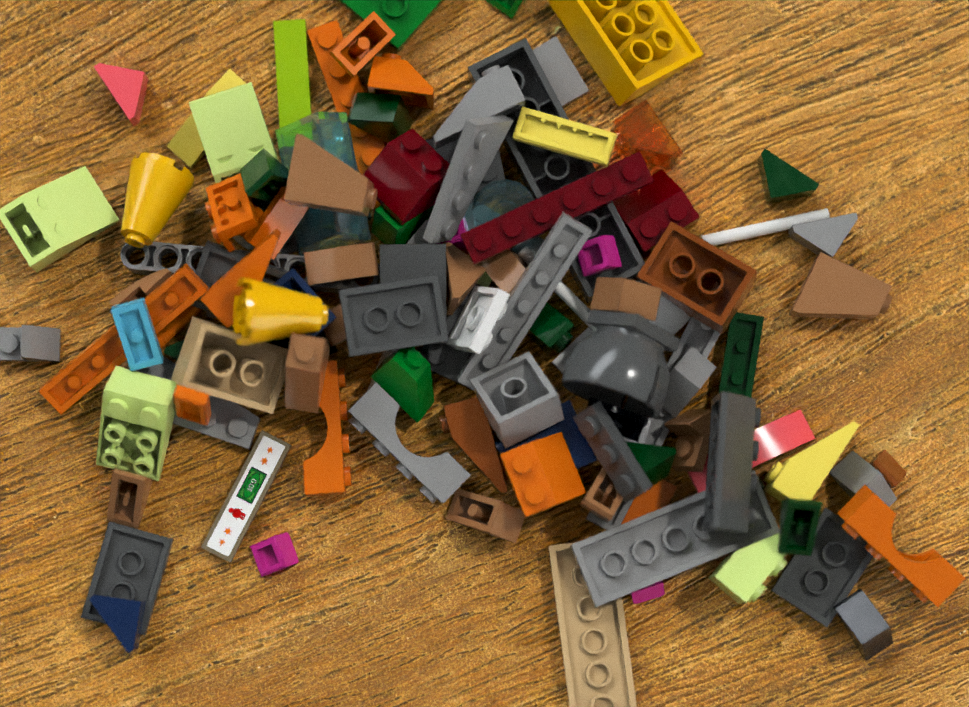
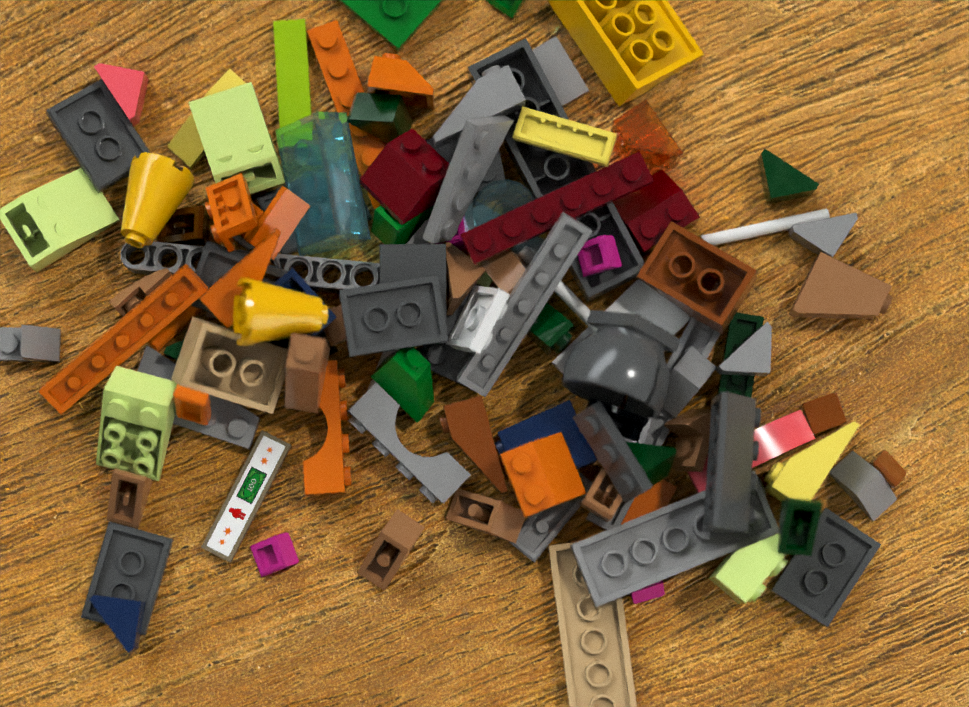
(97, 134): none -> dark grey tile
(137, 334): medium azure plate -> none
(186, 227): none -> reddish brown slope
(264, 176): dark green slope -> none
(326, 182): medium nougat slope -> none
(341, 263): medium nougat slope -> none
(362, 44): orange slope -> none
(390, 549): none -> medium nougat slope
(518, 399): light grey slope -> none
(544, 526): none -> light grey tile
(626, 297): medium nougat slope -> none
(752, 357): none -> light grey slope
(824, 413): none -> dark orange slope
(864, 624): slope -> none
(873, 520): orange arch -> none

